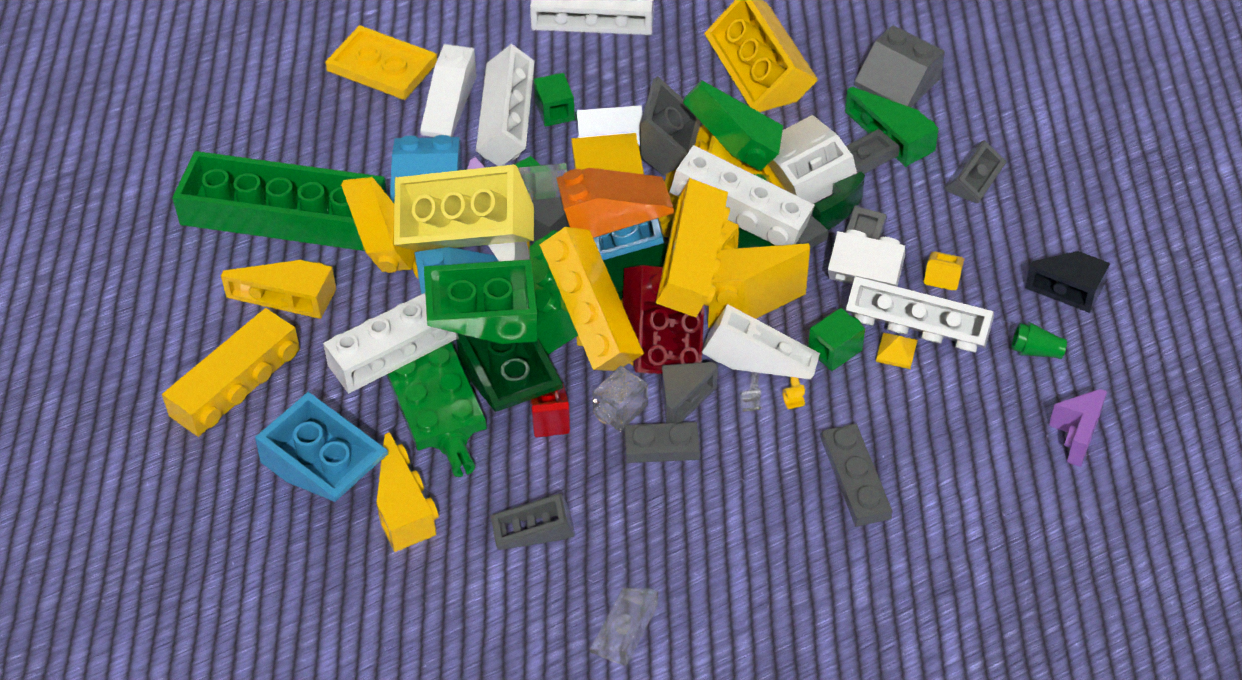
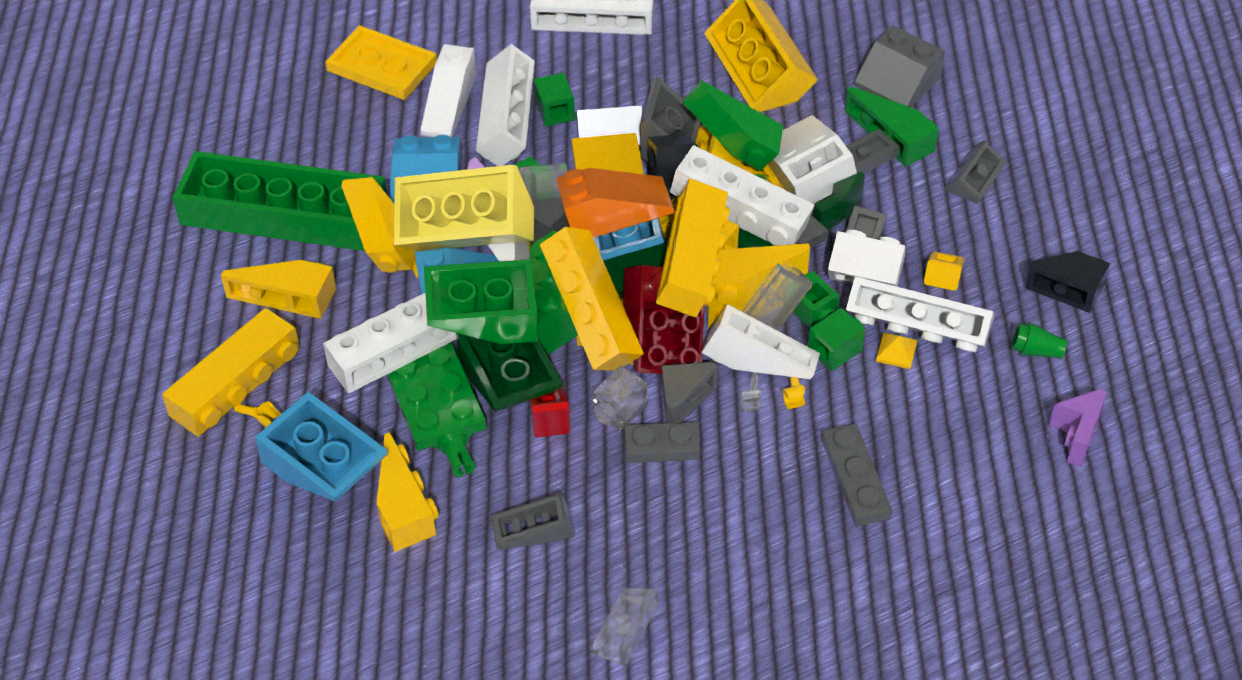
(264, 413): none -> yellow hand
(665, 156): none -> black slope
(778, 296): none -> clear slope
(818, 301): none -> green brick

